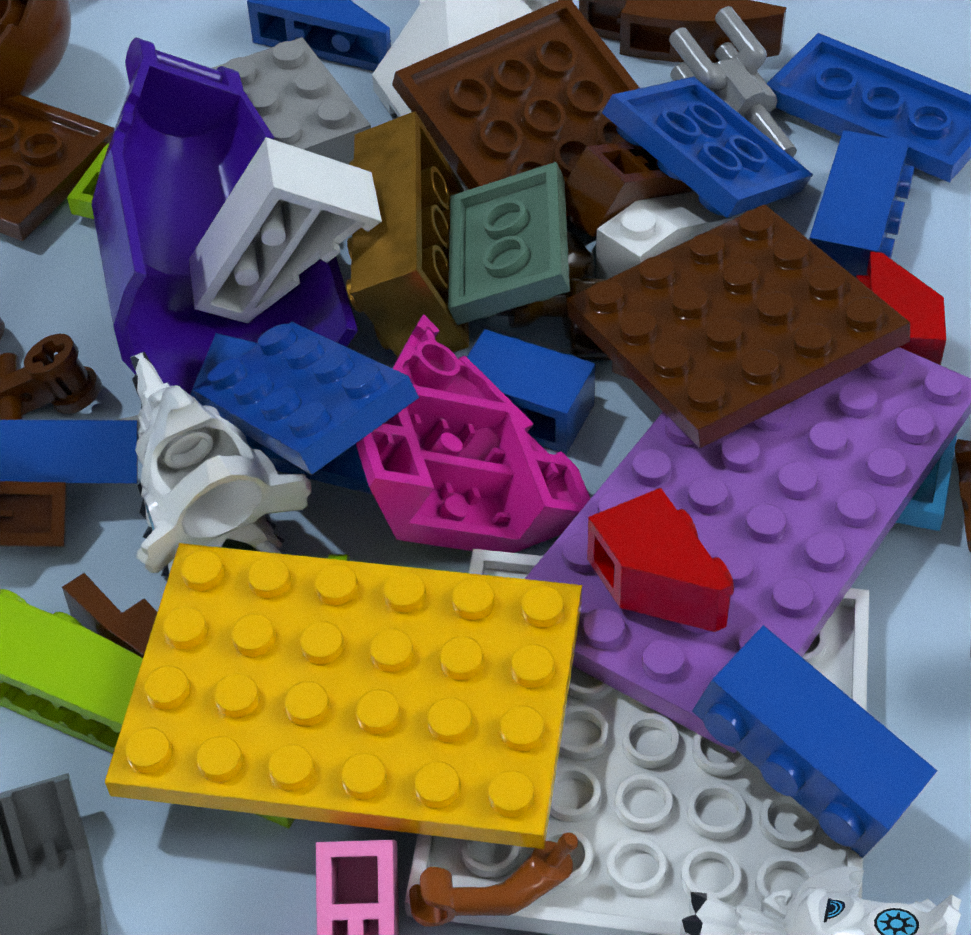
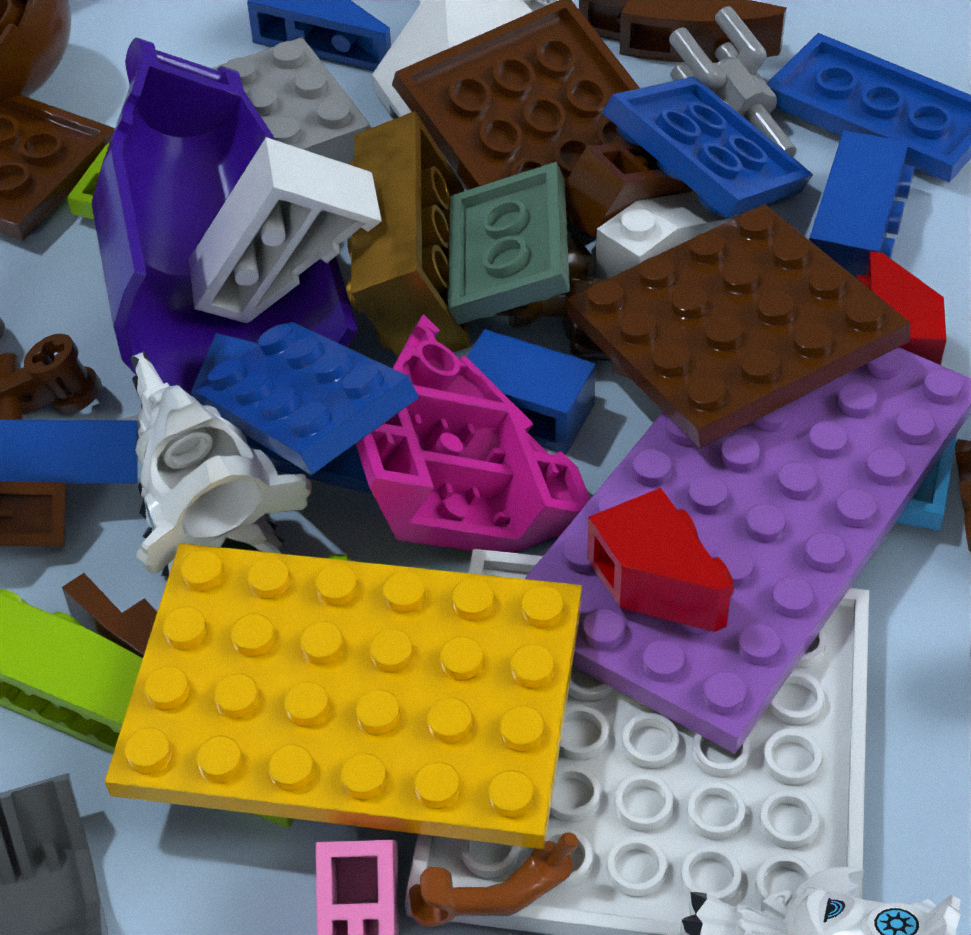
(813, 742): blue brick -> none

